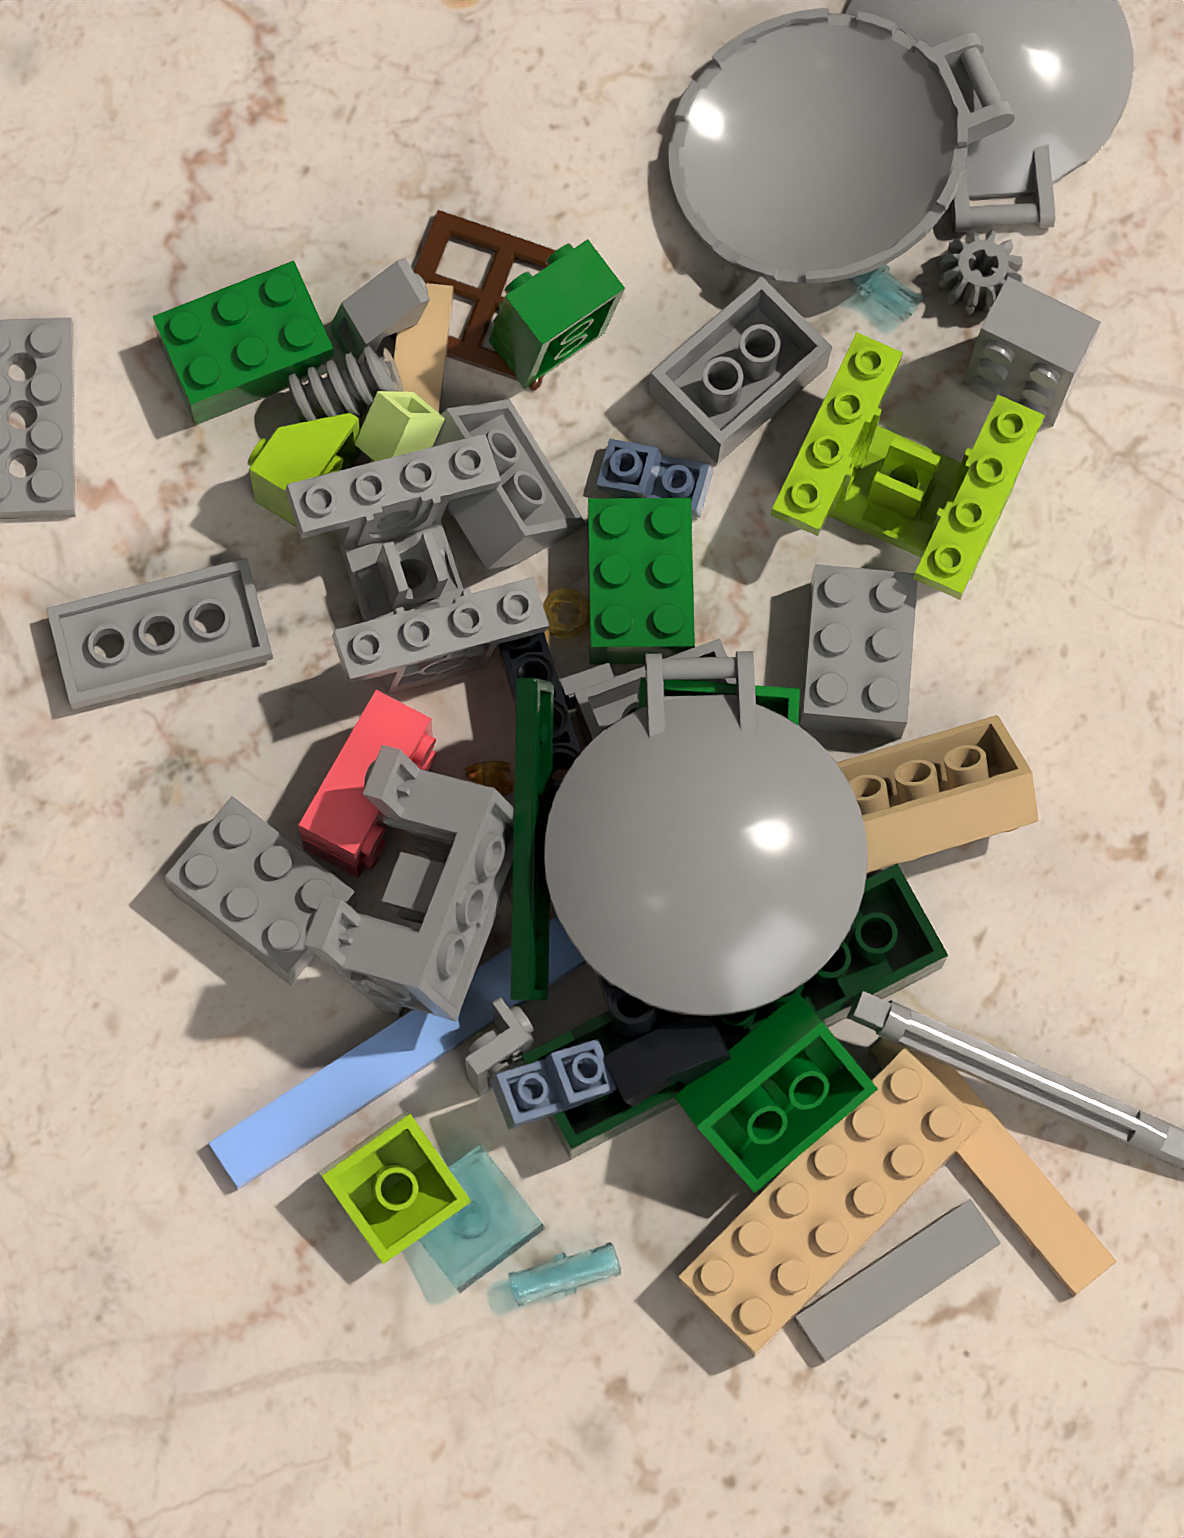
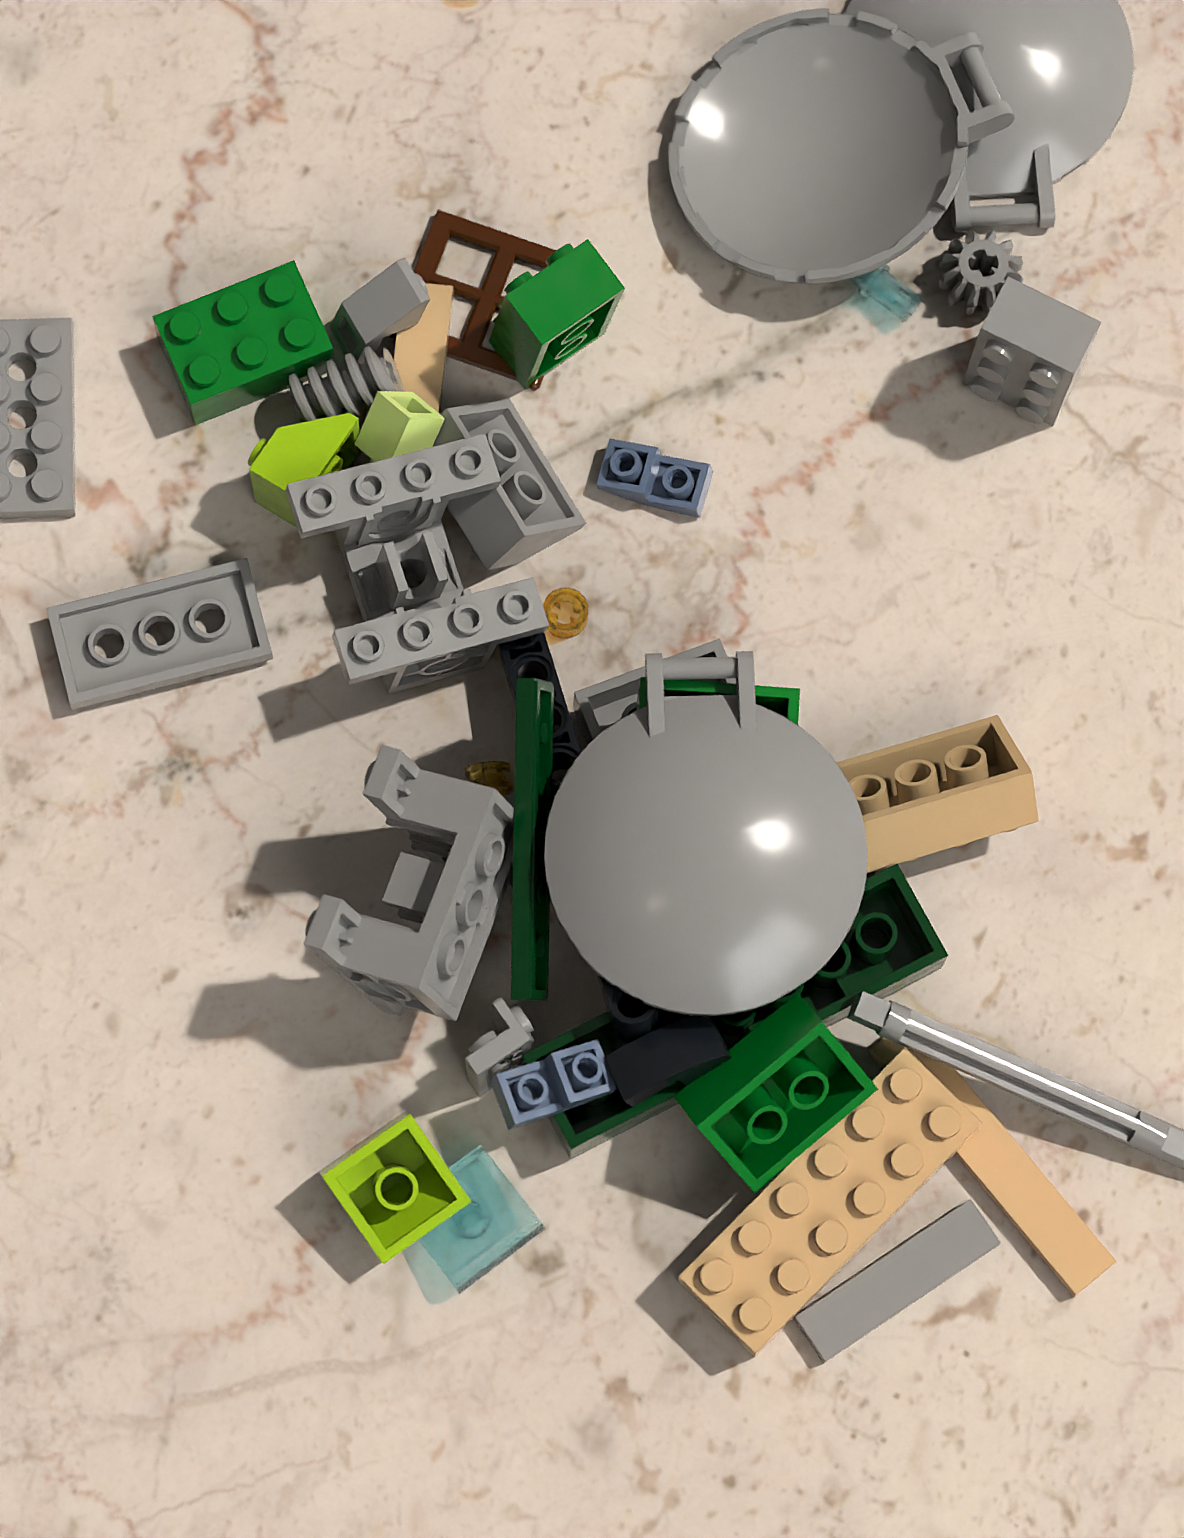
(255, 887): light grey brick -> none
(340, 820): coral piece -> none
(374, 1069): light blue tile -> none
(564, 1274): clear light blue pin -> none
(582, 680): light grey tile -> none
(639, 578): green brick -> none
(739, 369): light grey brick -> none
(854, 468): lime piece -> none
(858, 651): light grey brick -> none

